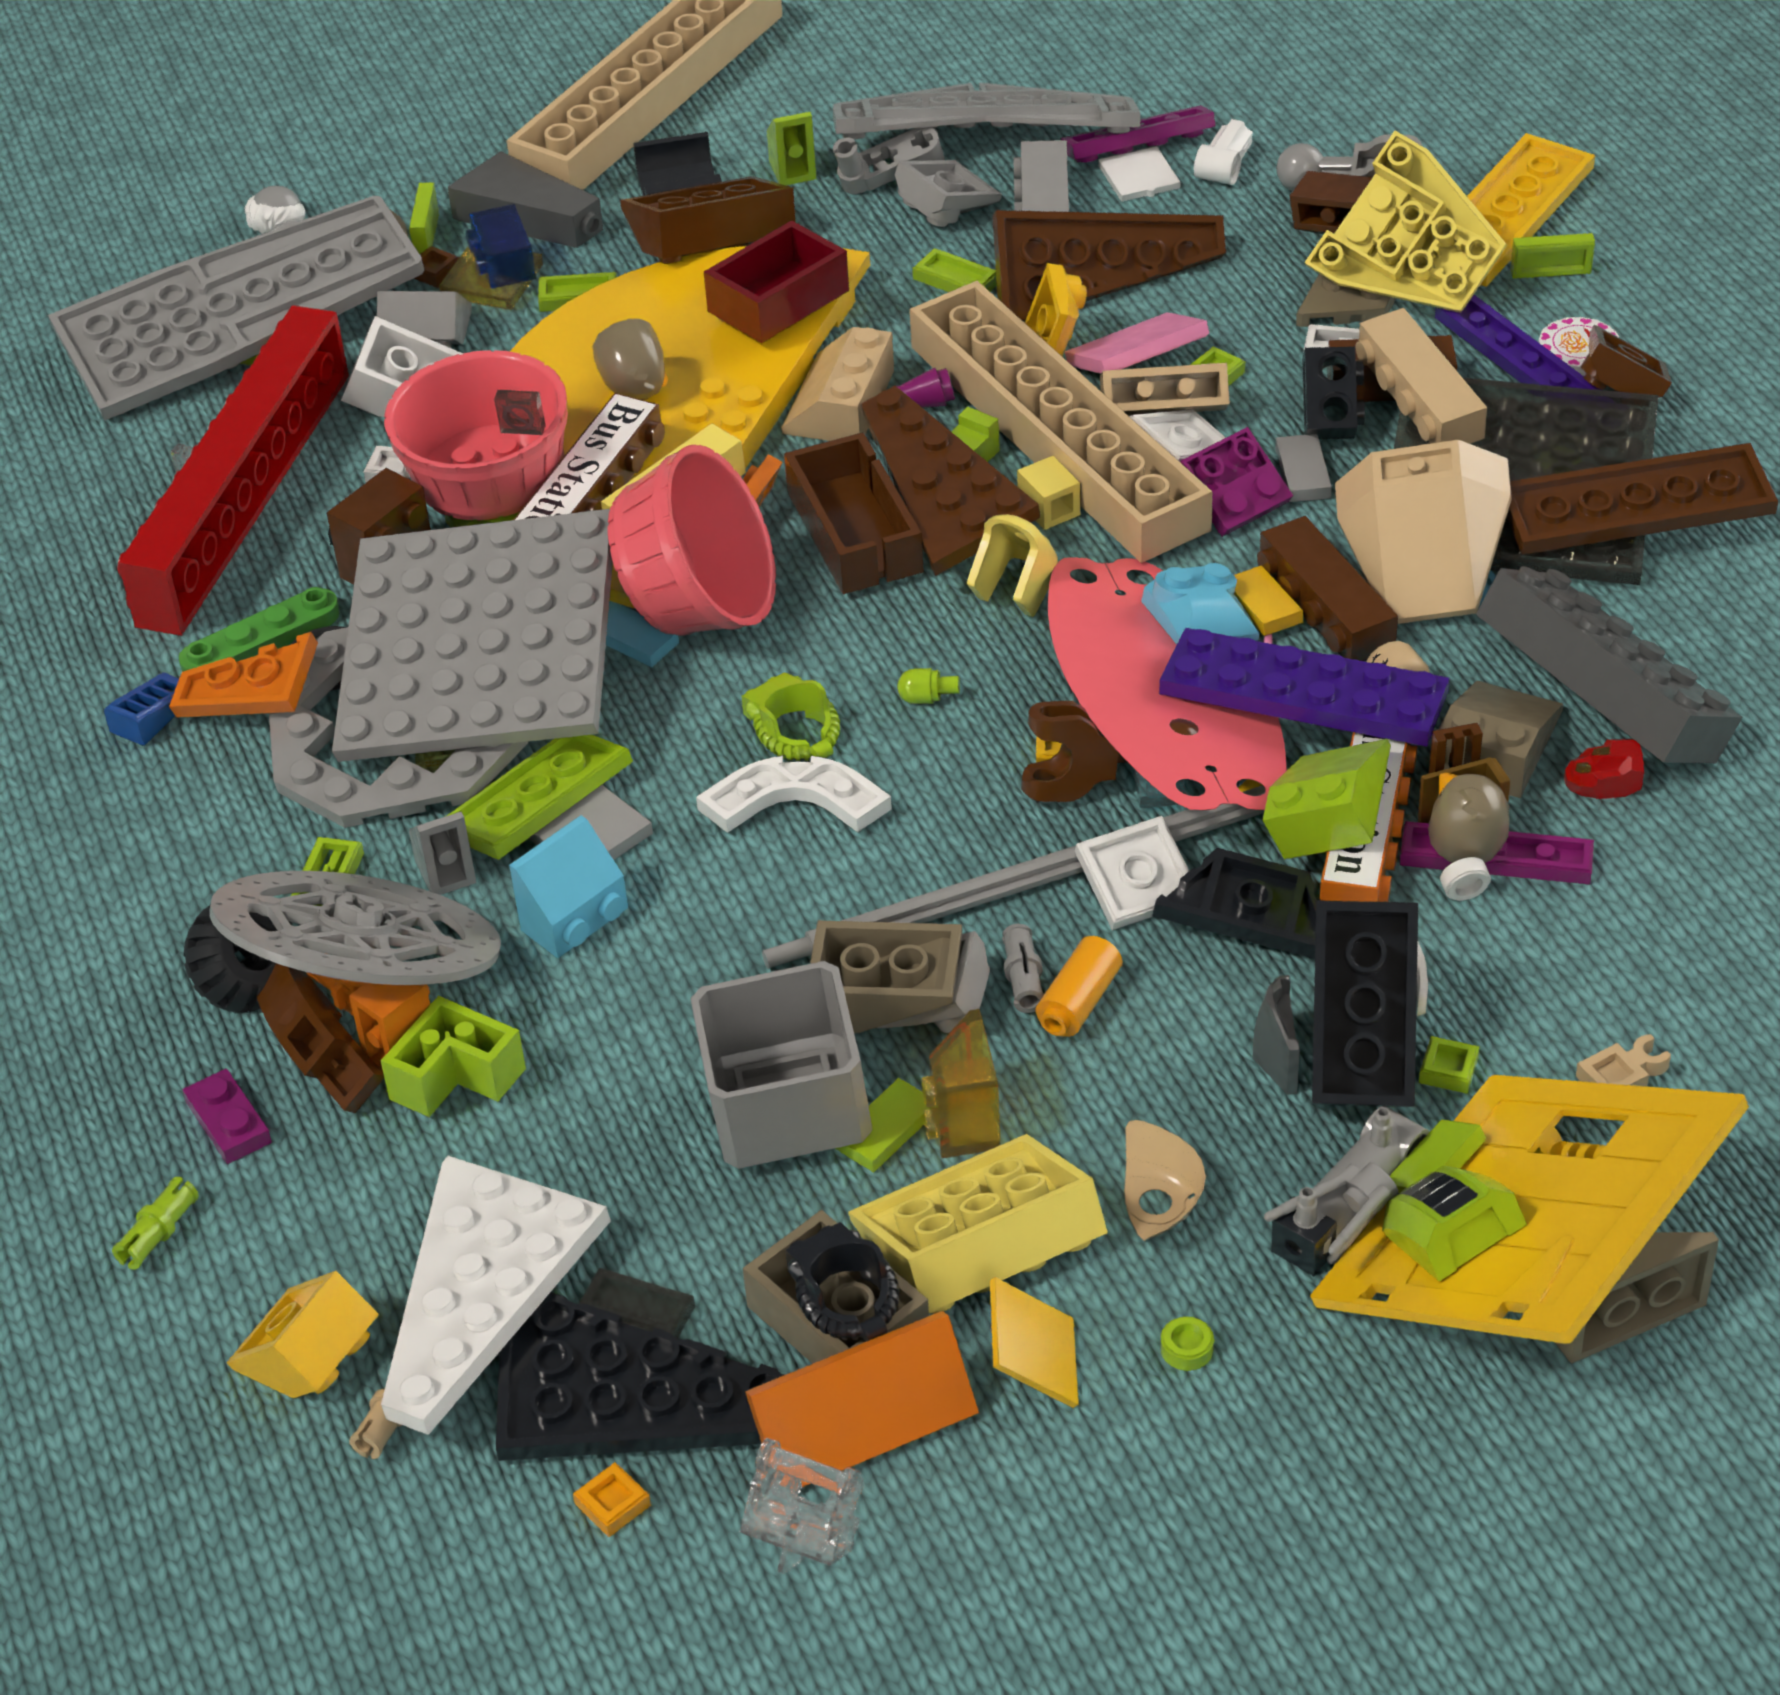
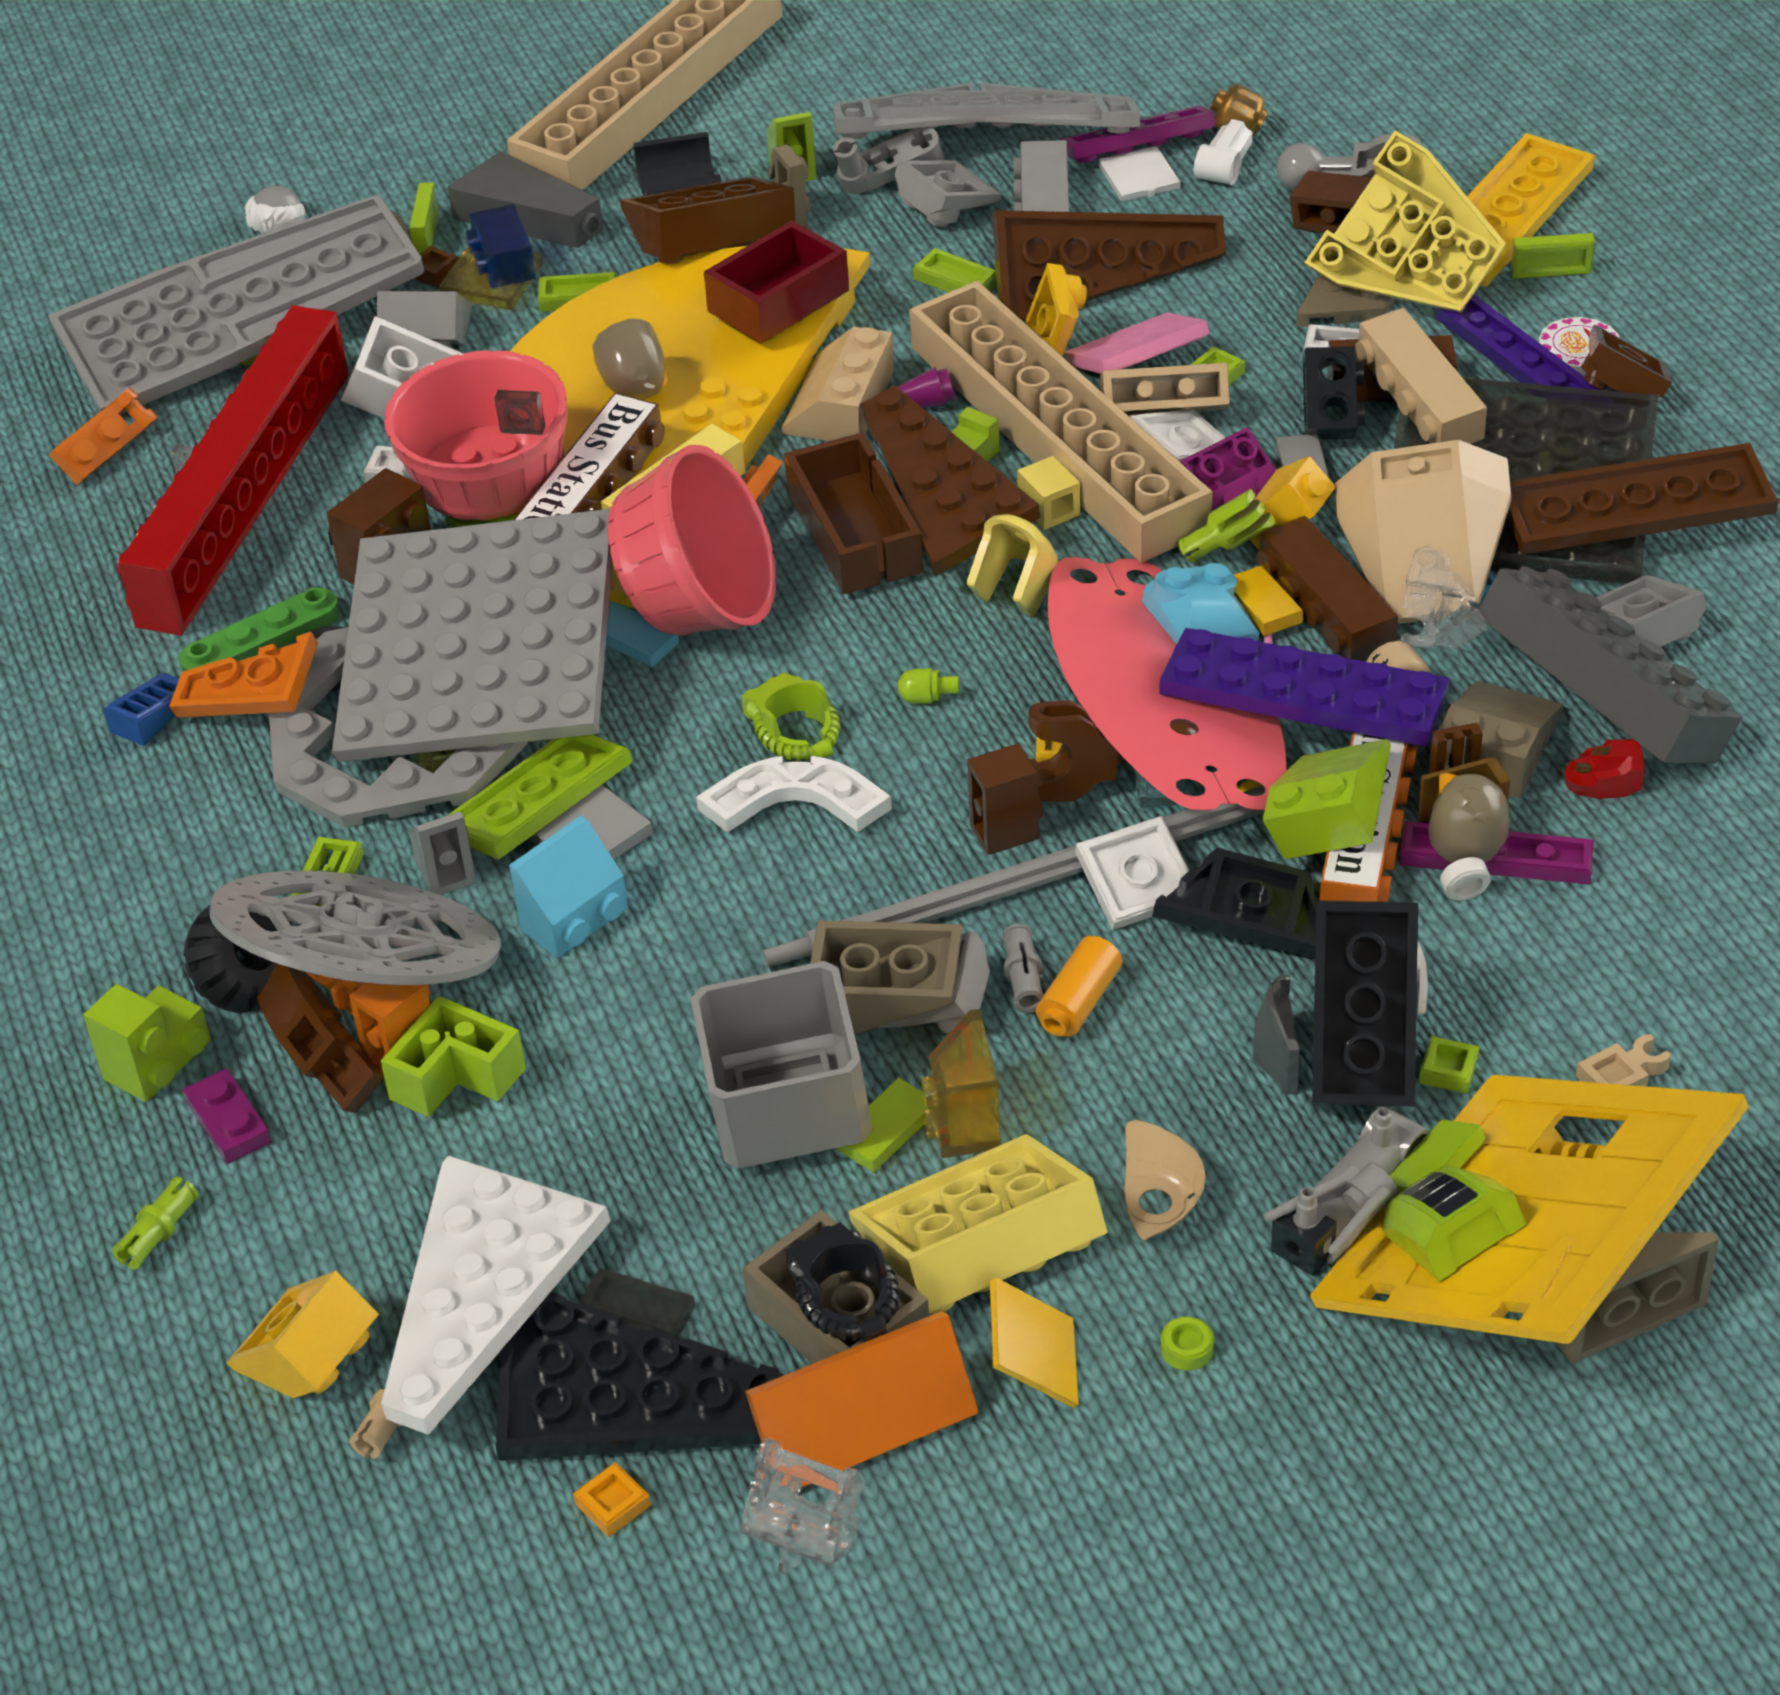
(102, 437): none -> orange plate
(144, 1039): none -> lime brick
(791, 171): none -> dark tan wing
(1004, 798): none -> reddish brown brick
(1228, 527): none -> lime arm
(1241, 105): none -> pearl gold head
(1294, 492): none -> yellow slope
(1441, 603): none -> clear piece
(1656, 609): none -> light grey slope

